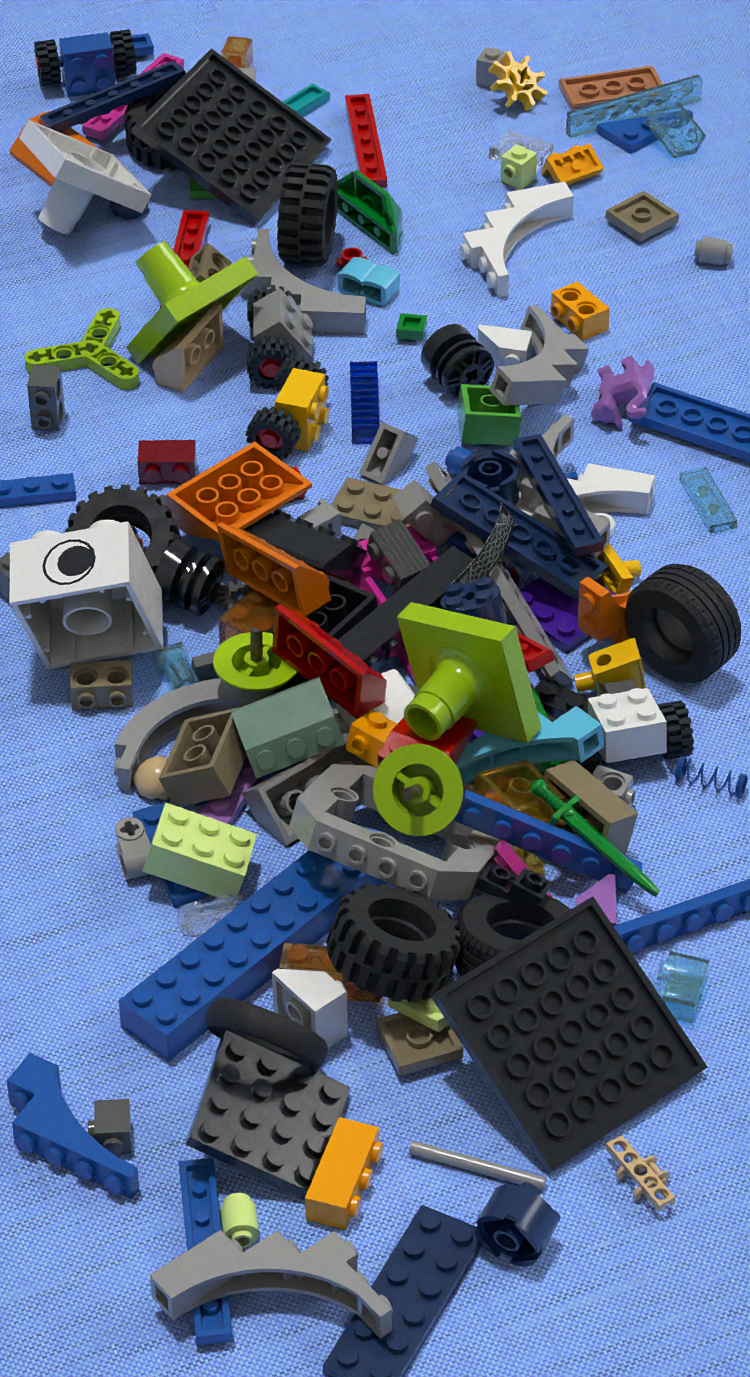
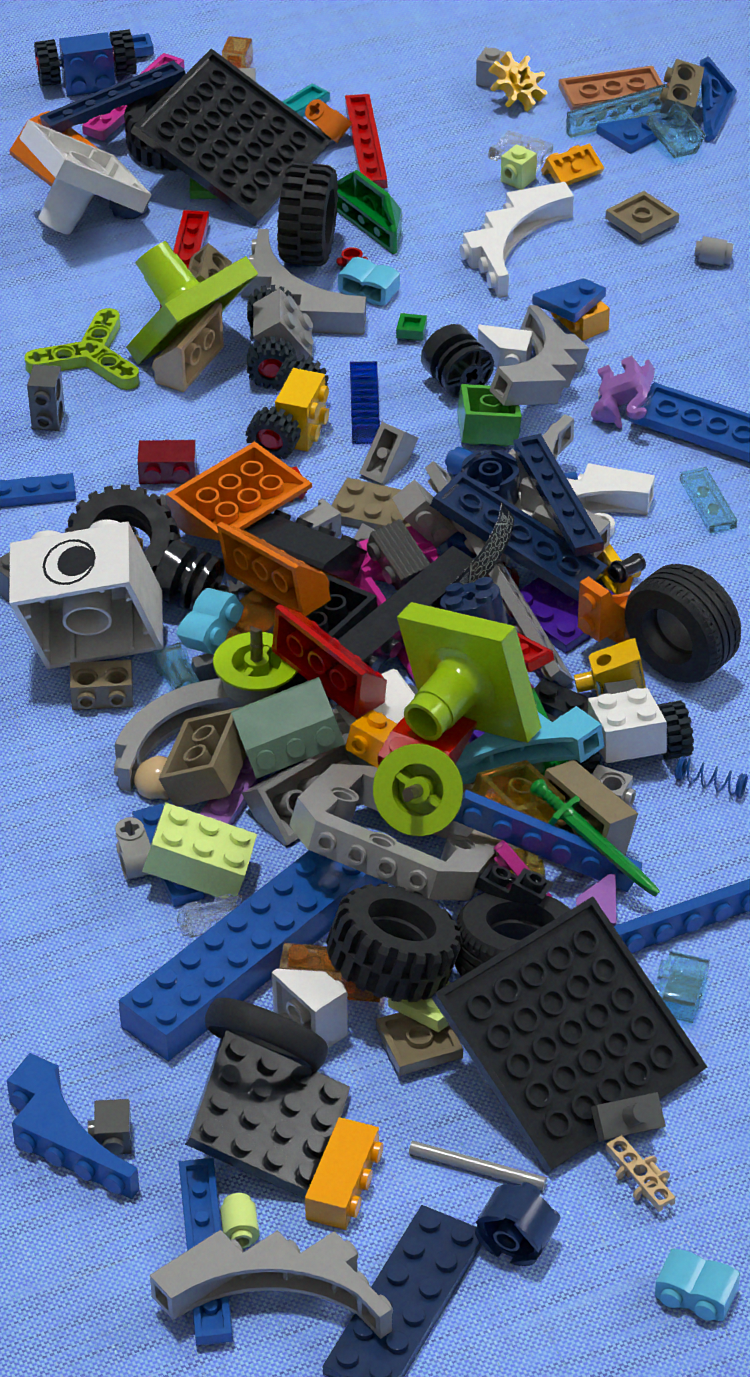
(210, 620): none -> medium azure brick
(327, 119): none -> orange piece
(570, 299): none -> blue wing
(621, 570): none -> black pin
(628, 1116): none -> dark grey tile
(682, 86): none -> dark tan brick
(697, 1285): none -> medium azure brick
(716, 97): none -> blue wing

